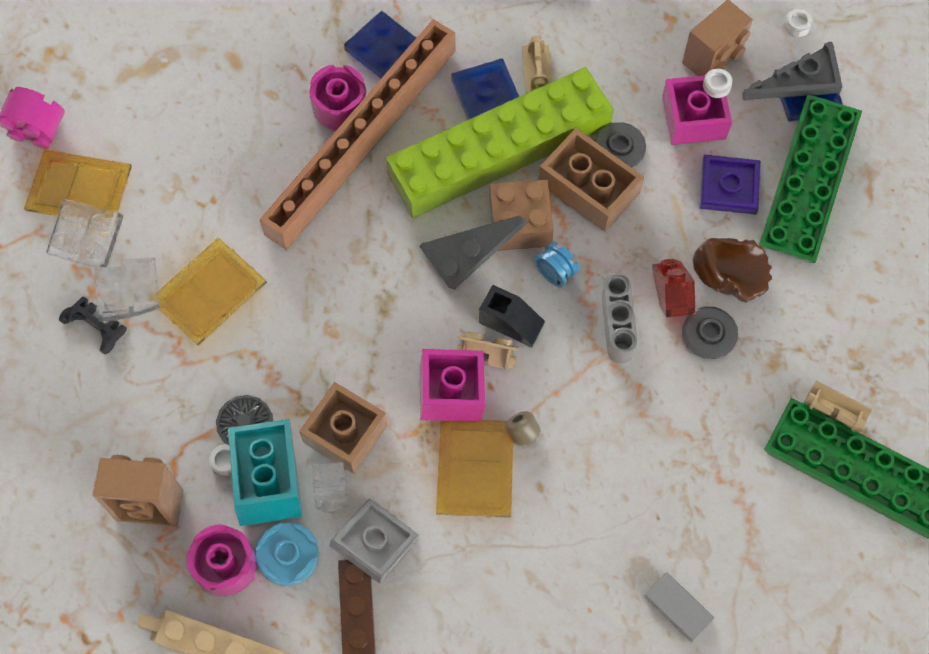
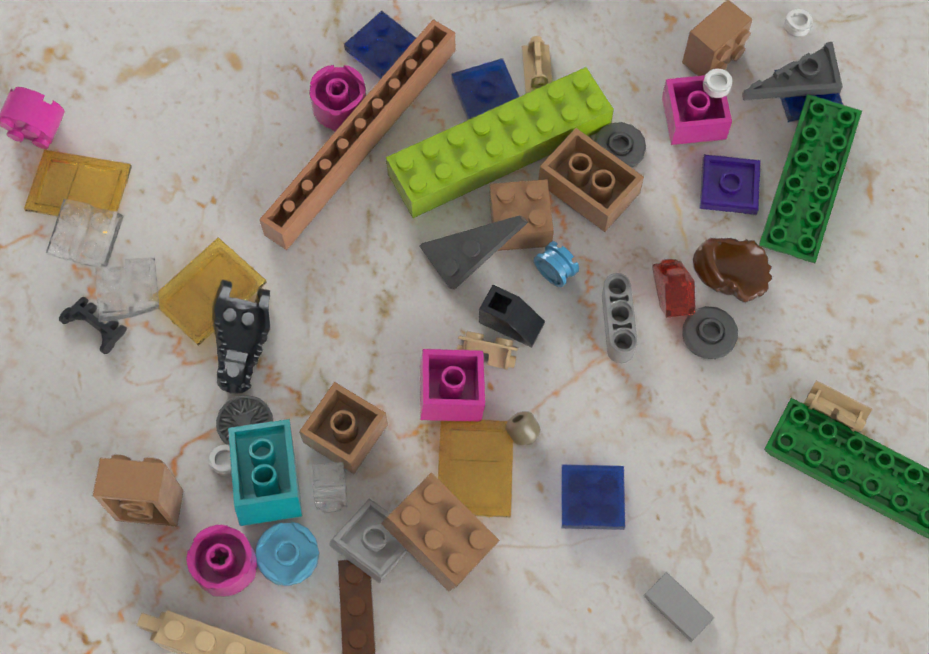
(239, 332): none -> black animal
(440, 532): none -> medium nougat brick
(592, 497): none -> clear blue plate

